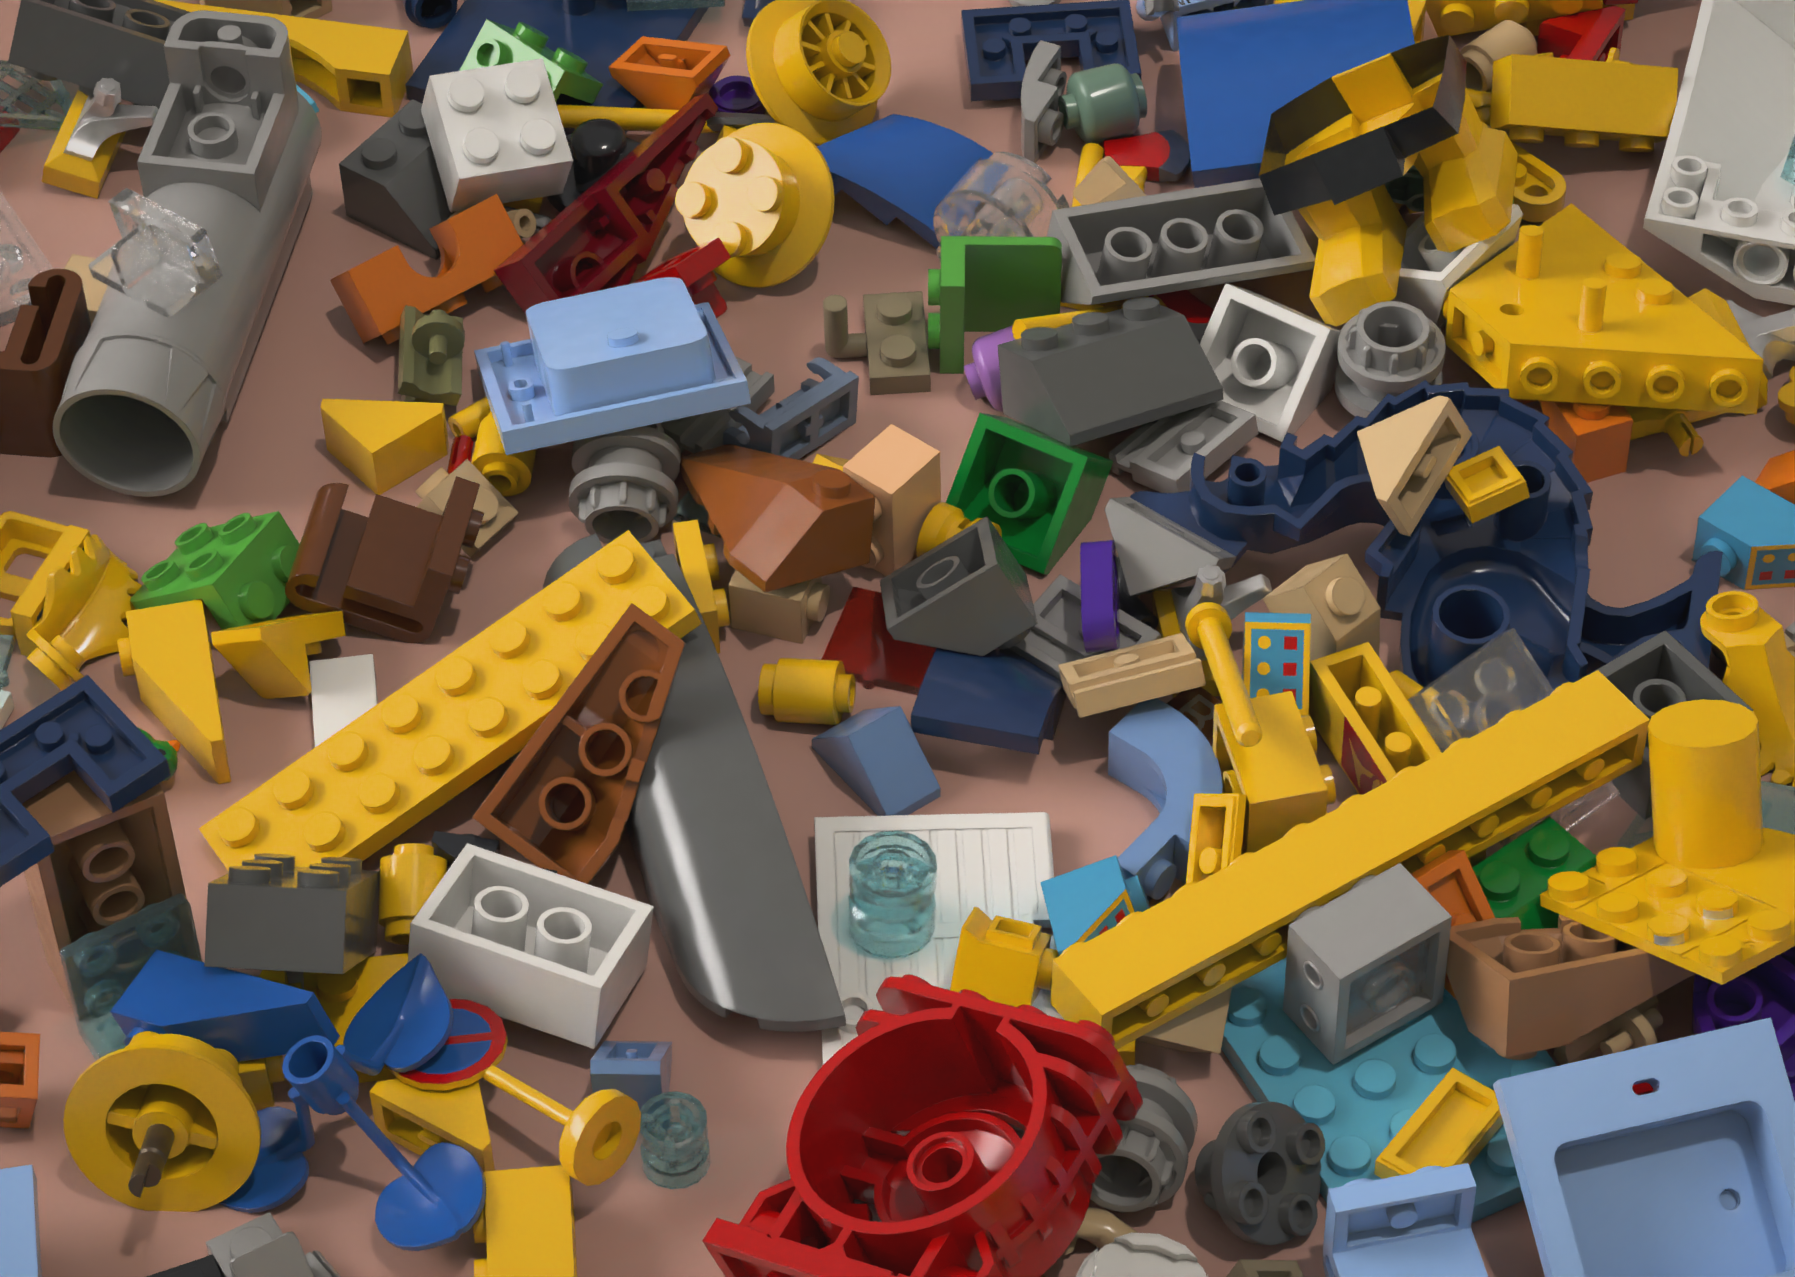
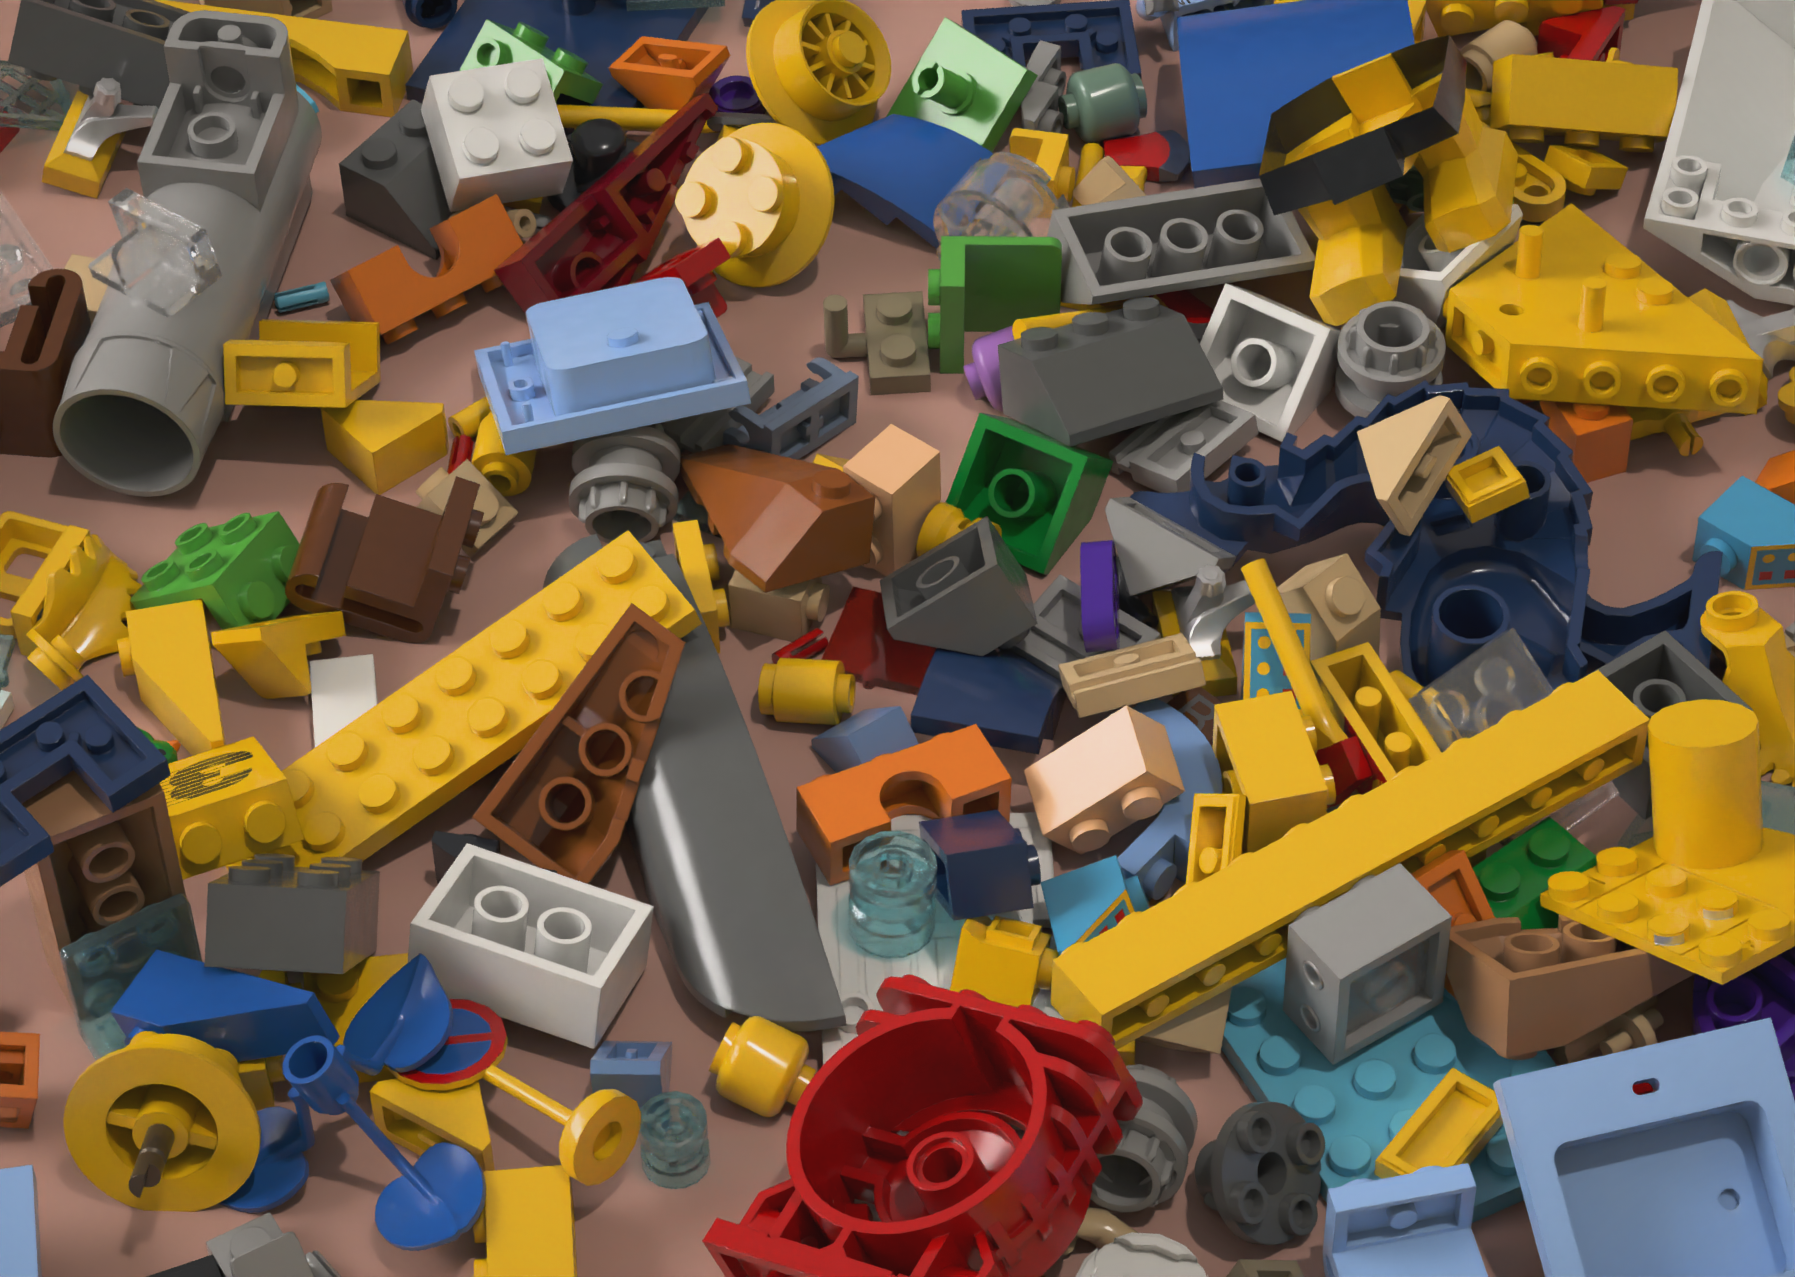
(228, 807): none -> yellow panel
(301, 297): none -> medium azure piece
(303, 364): none -> yellow panel
(405, 886): yellow brick -> none
(430, 357): olive hips -> none
(762, 1066): none -> yellow head
(786, 651): none -> red piece
(932, 779): none -> orange arch
(965, 86): none -> tile
(981, 864): none -> dark blue piece
(1050, 153): none -> yellow bracket
(1104, 781): none -> light nougat brick
(1210, 630): yellow bar -> none
(1333, 746): none -> yellow piece
(1585, 168): none -> yellow plate

